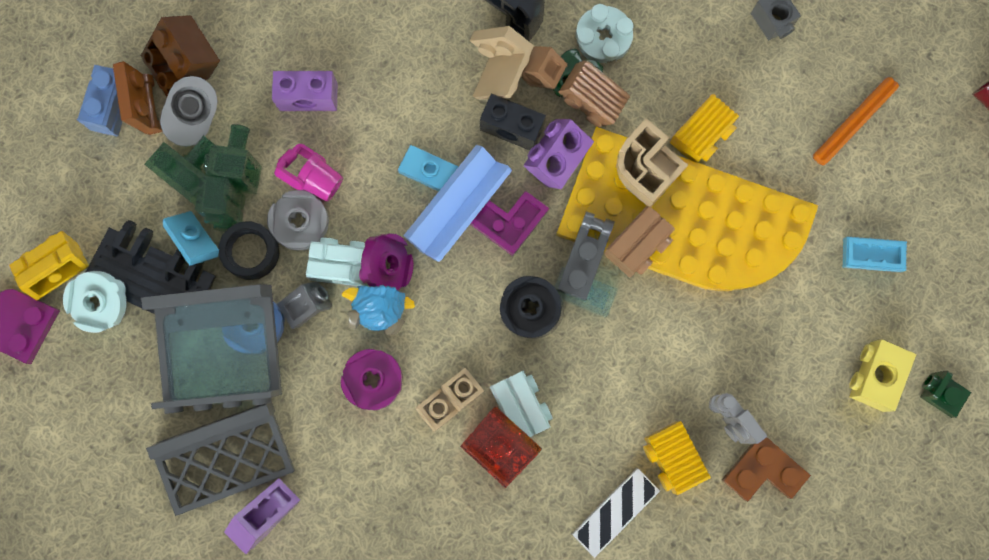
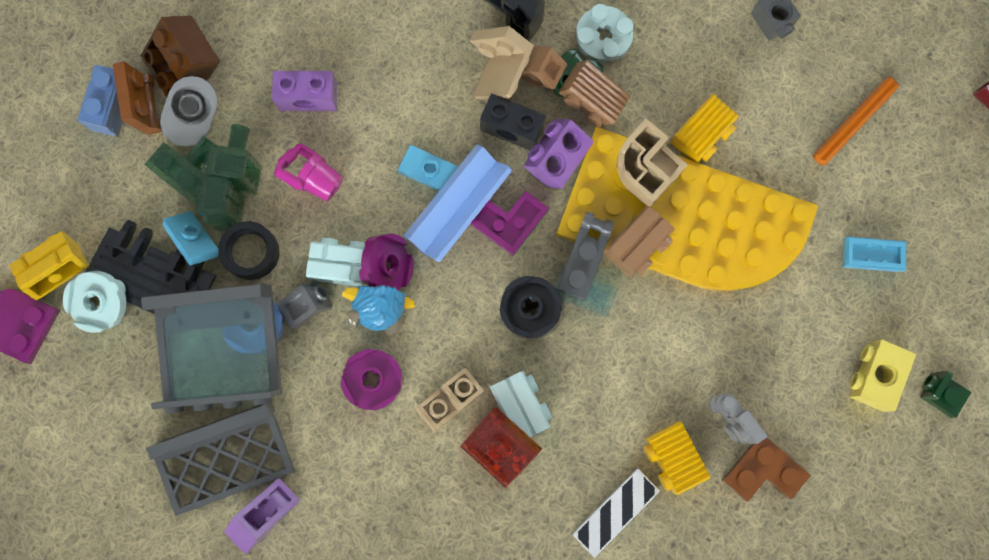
(286, 209): light grey plate -> none

